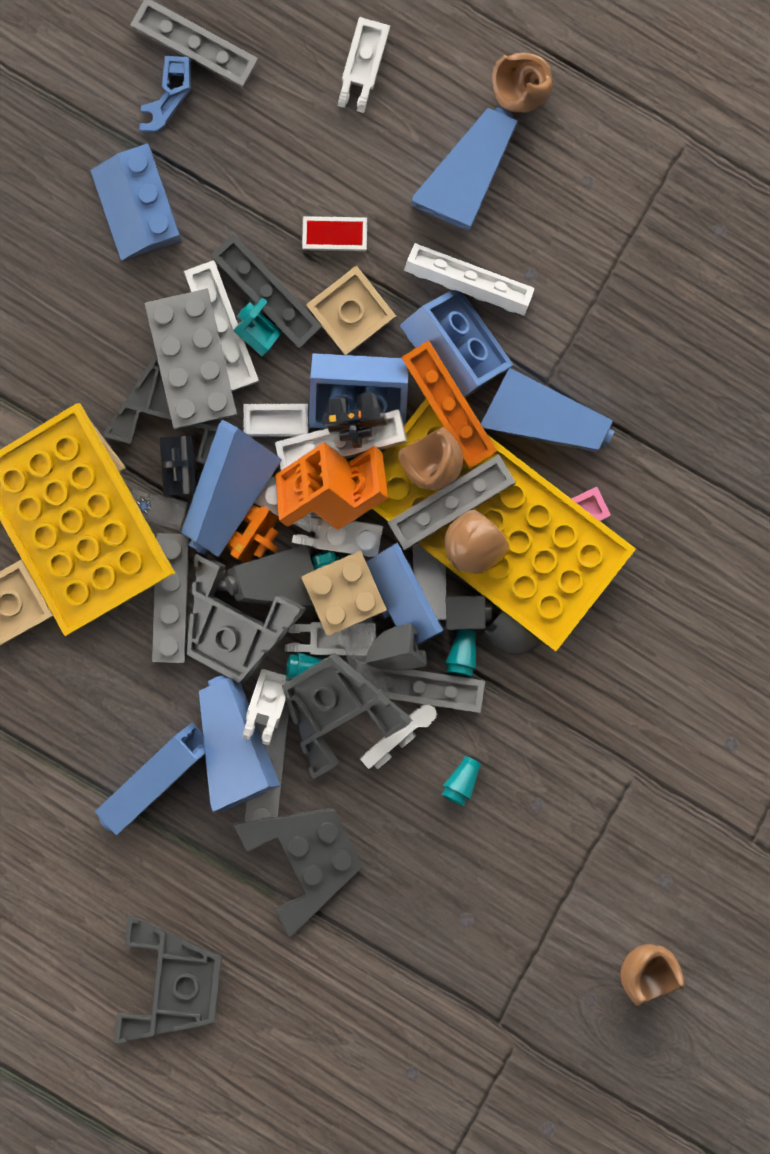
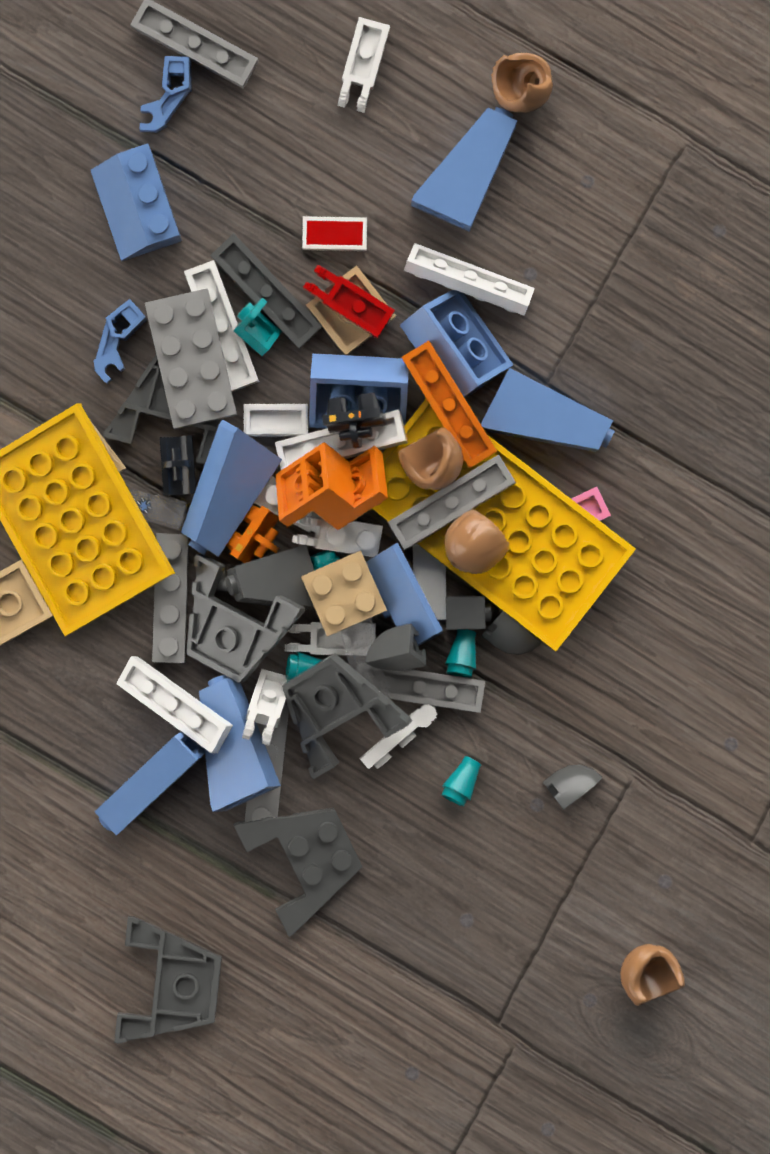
(110, 340): none -> medium blue piece
(174, 704): none -> white plate
(352, 302): none -> red hinge
(571, 783): none -> dark grey brick

